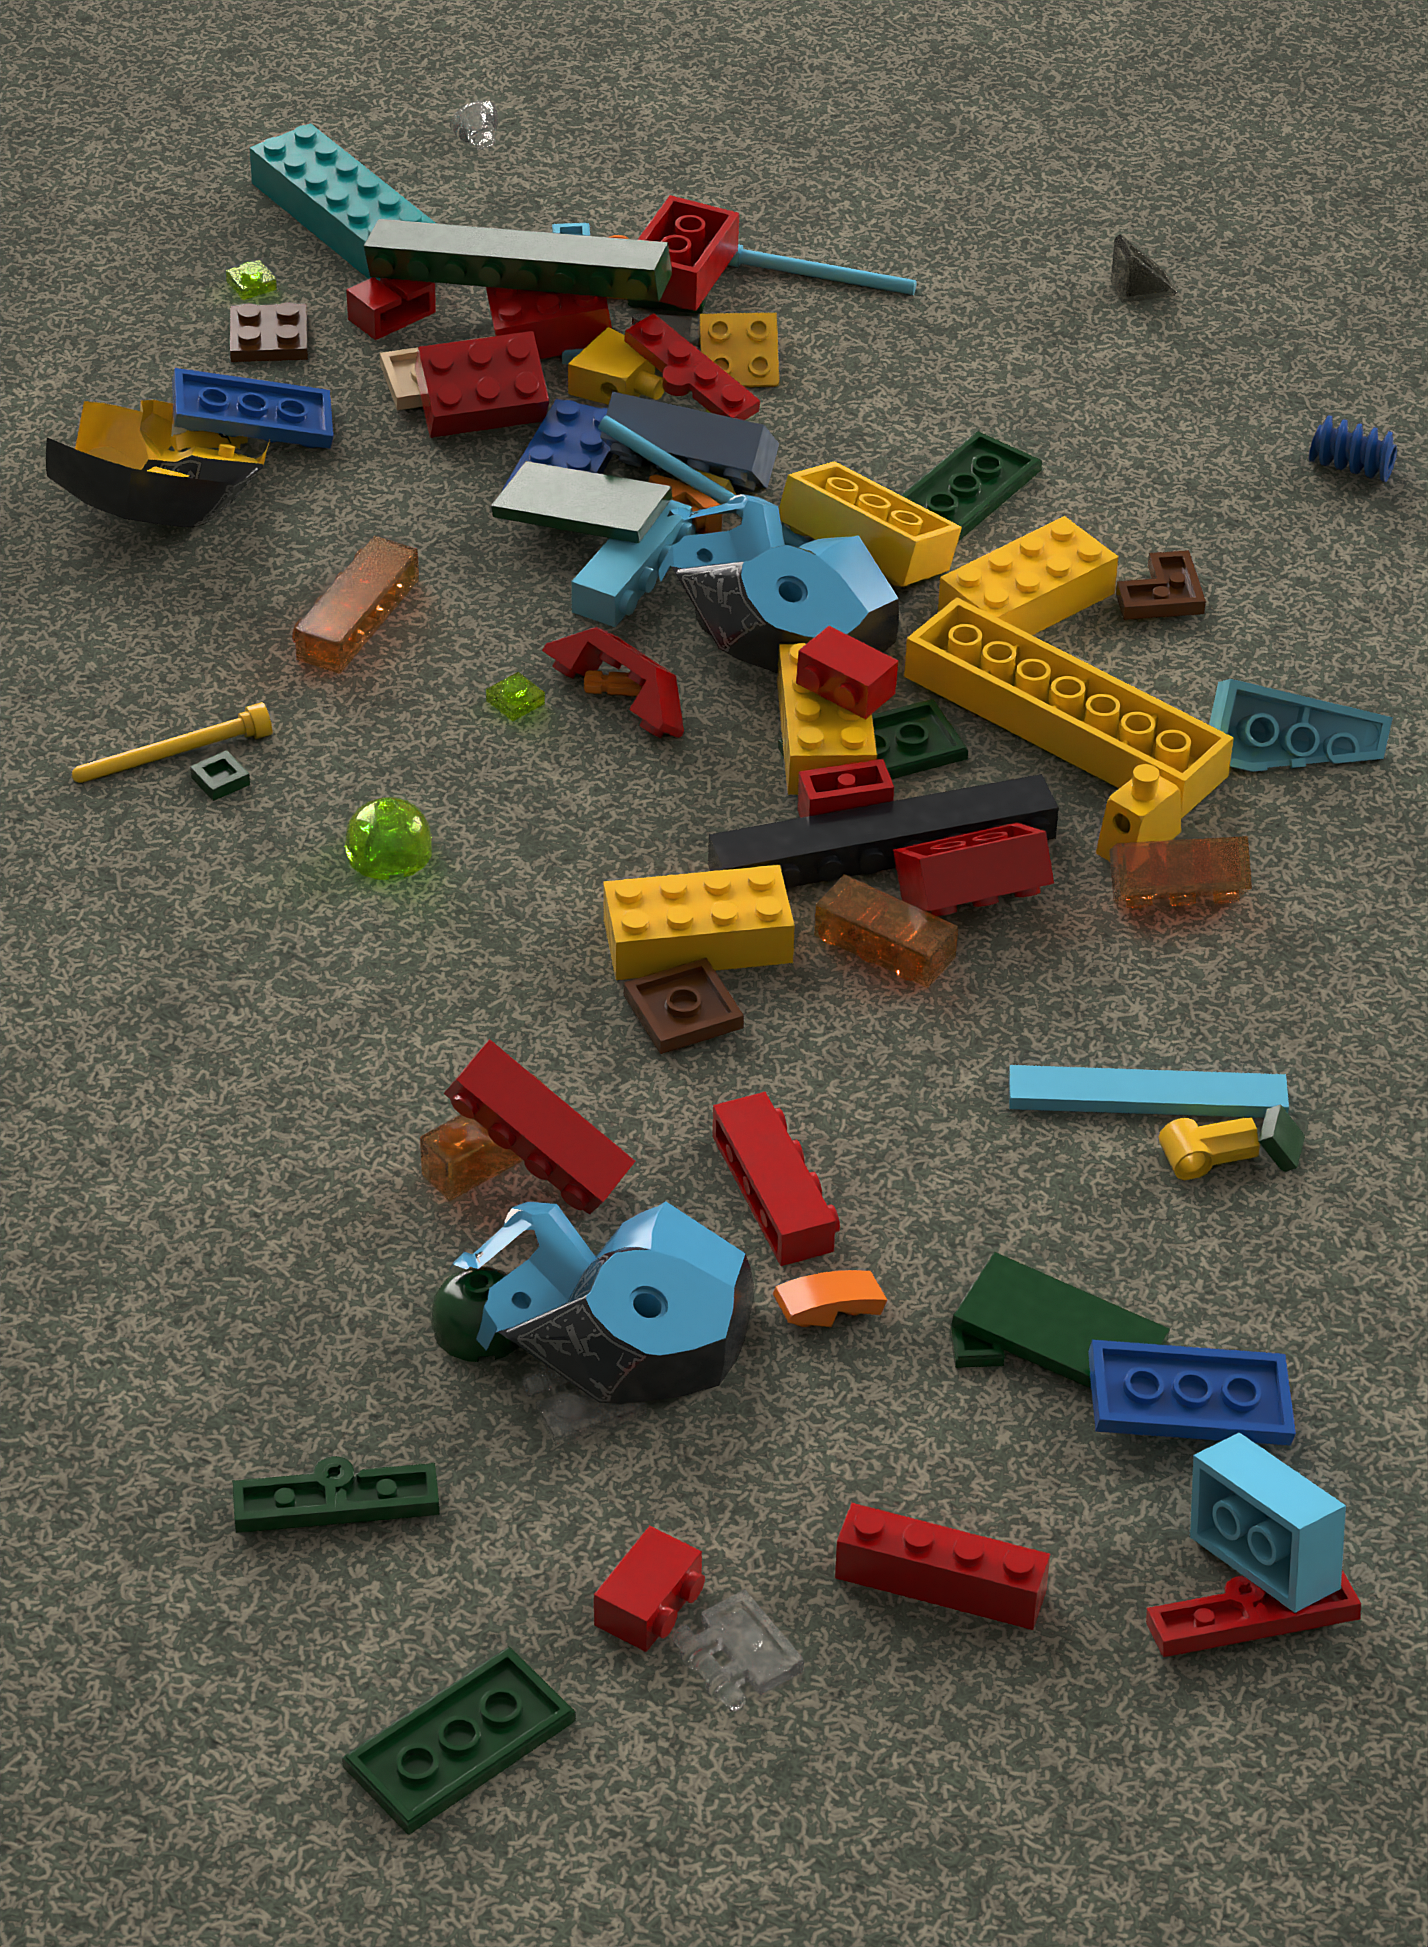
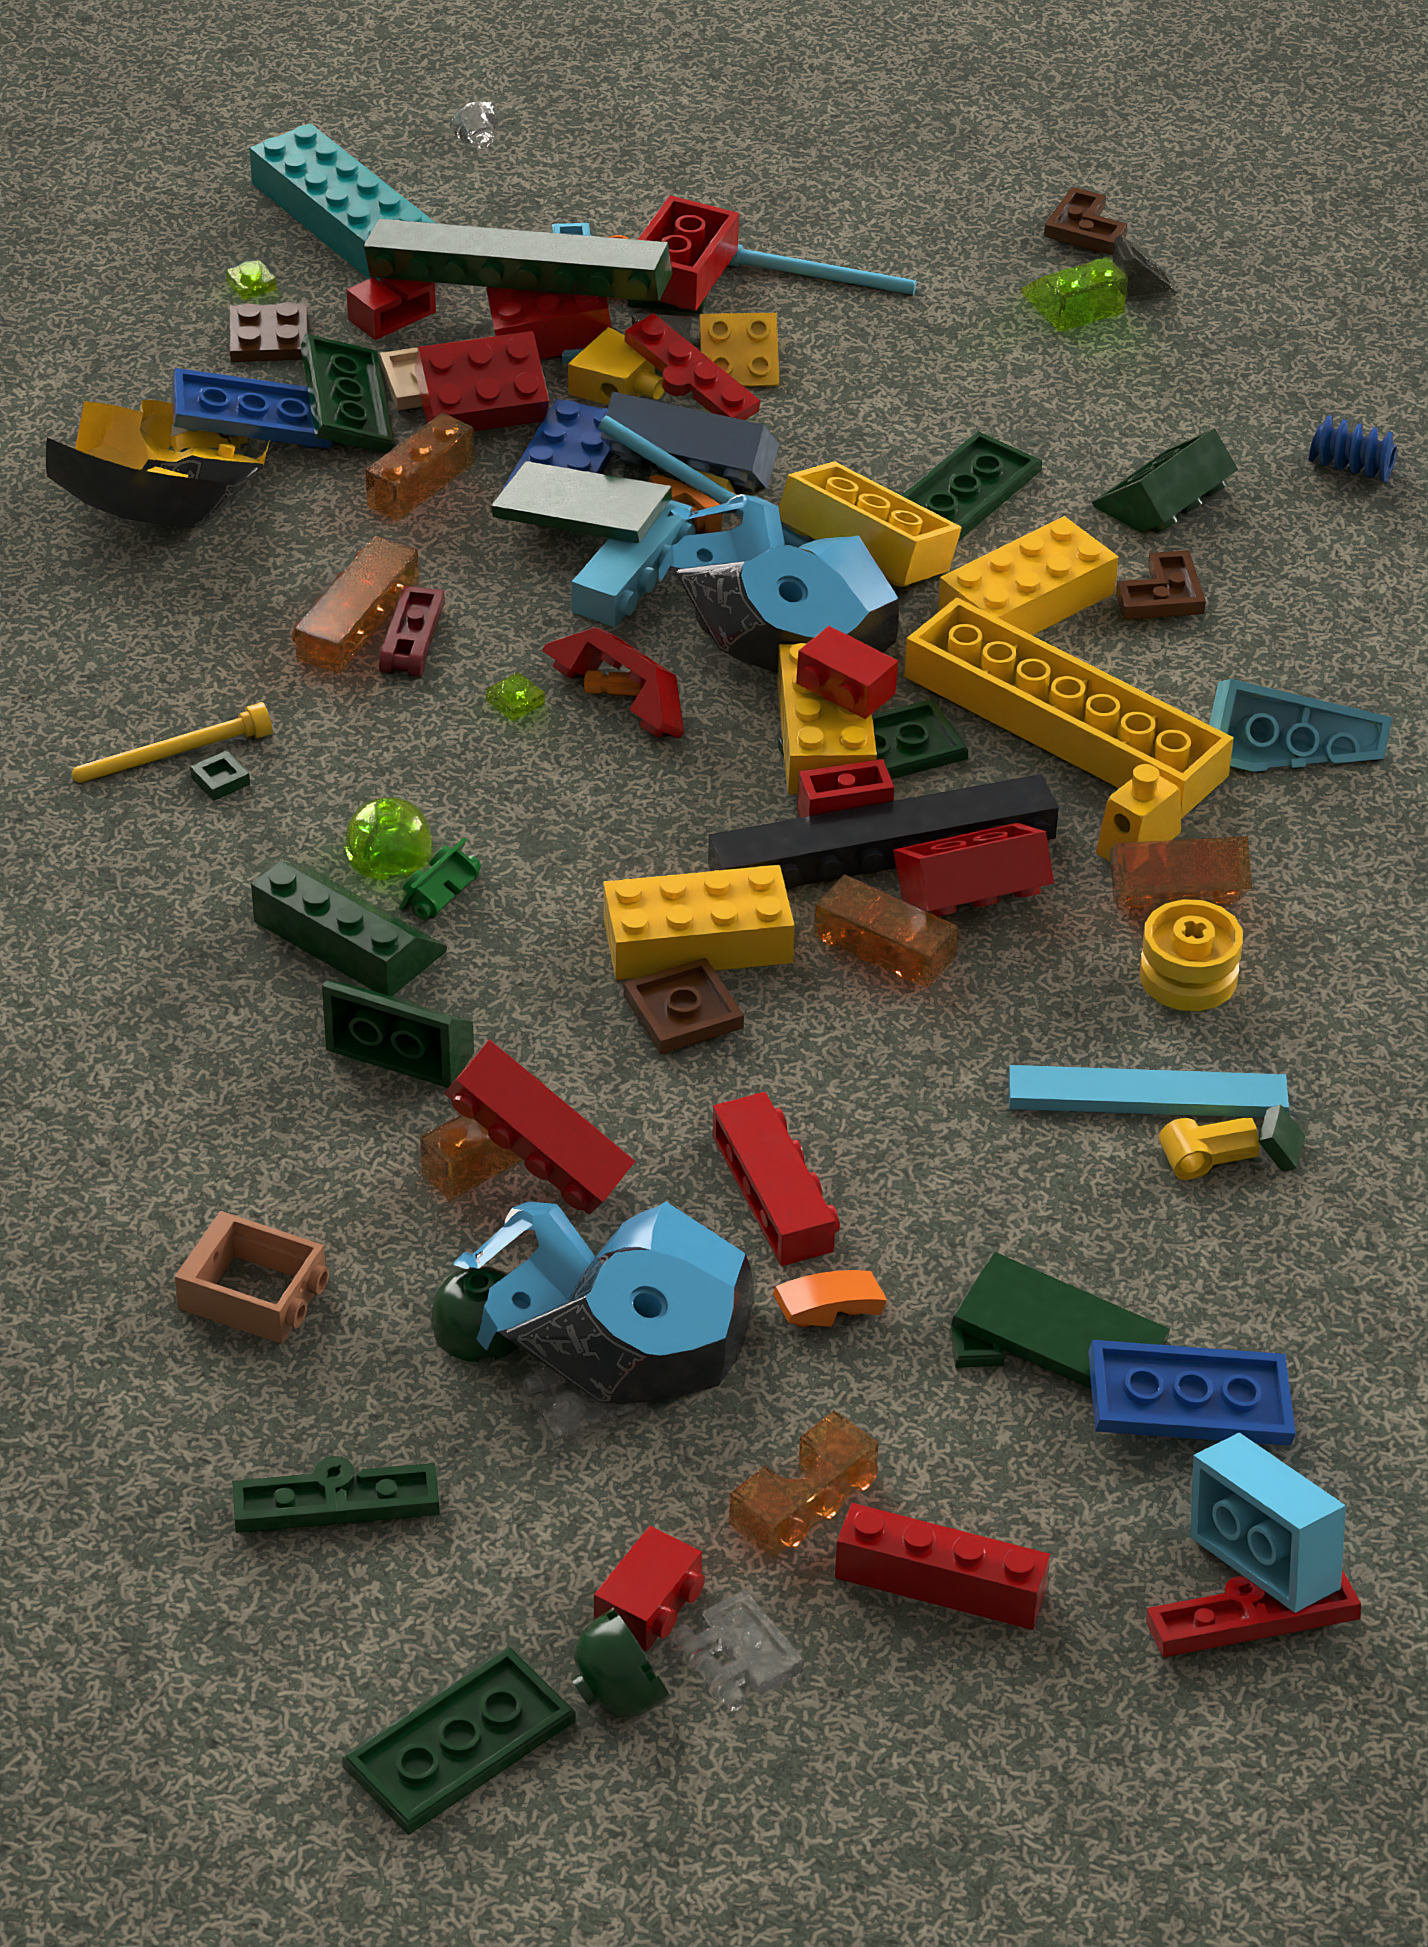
(280, 1251): none -> nougat window
(341, 928): none -> dark green slope
(346, 394): none -> dark green tile
(395, 1033): none -> dark green slope
(411, 630): none -> dark red plate
(419, 467): none -> clear orange brick
(448, 867): none -> green hinge
(615, 1669): none -> dark green cylinder
(781, 1510): none -> clear orange arch
(1079, 294): none -> clear neon green slope
(1080, 224): none -> reddish brown plate
(1170, 484): none -> dark green slope
(1191, 955): none -> yellow wheel

